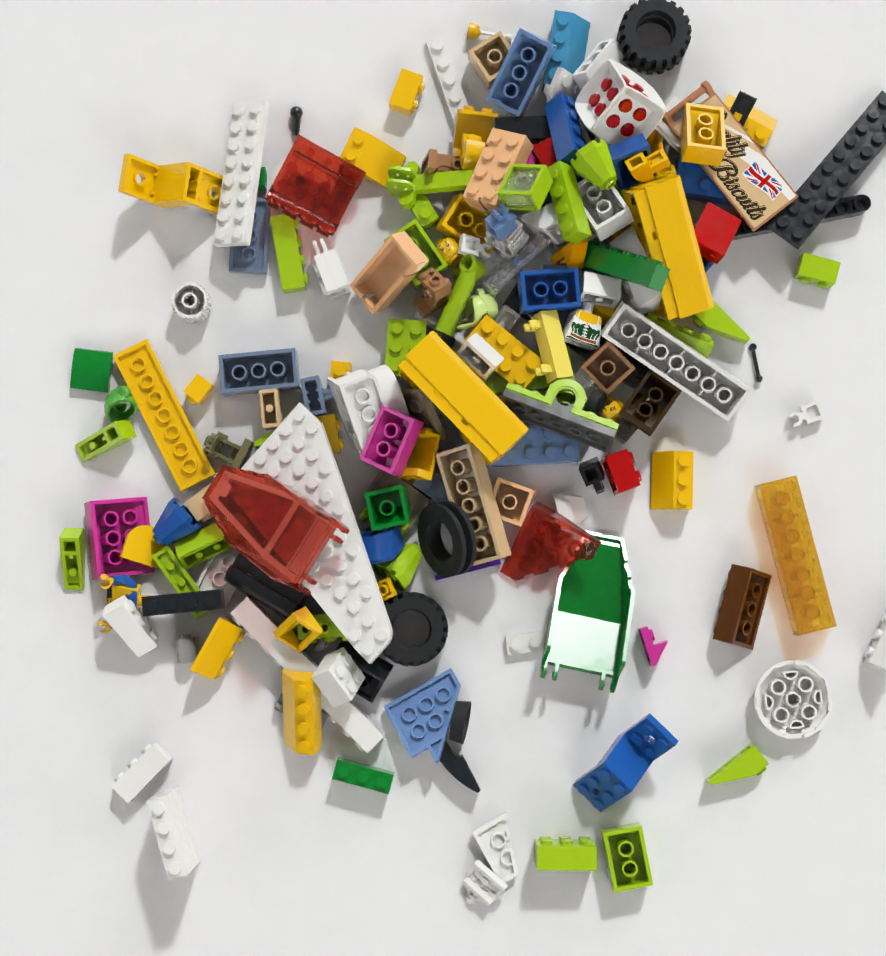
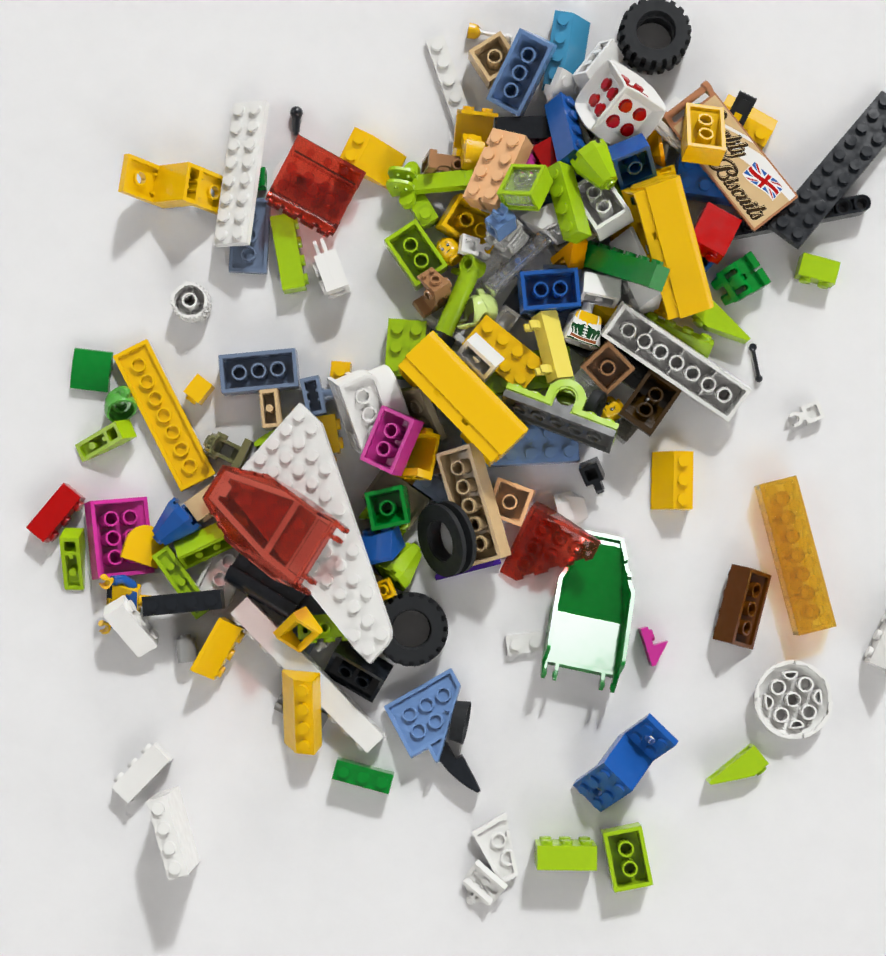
(56, 513): none -> red brick
(338, 677): white brick -> none
(389, 272): light nougat piece -> none
(406, 92): yellow brick -> none
(621, 471): red brick -> none
(644, 167): yellow brick -> none
(741, 279): none -> green hips

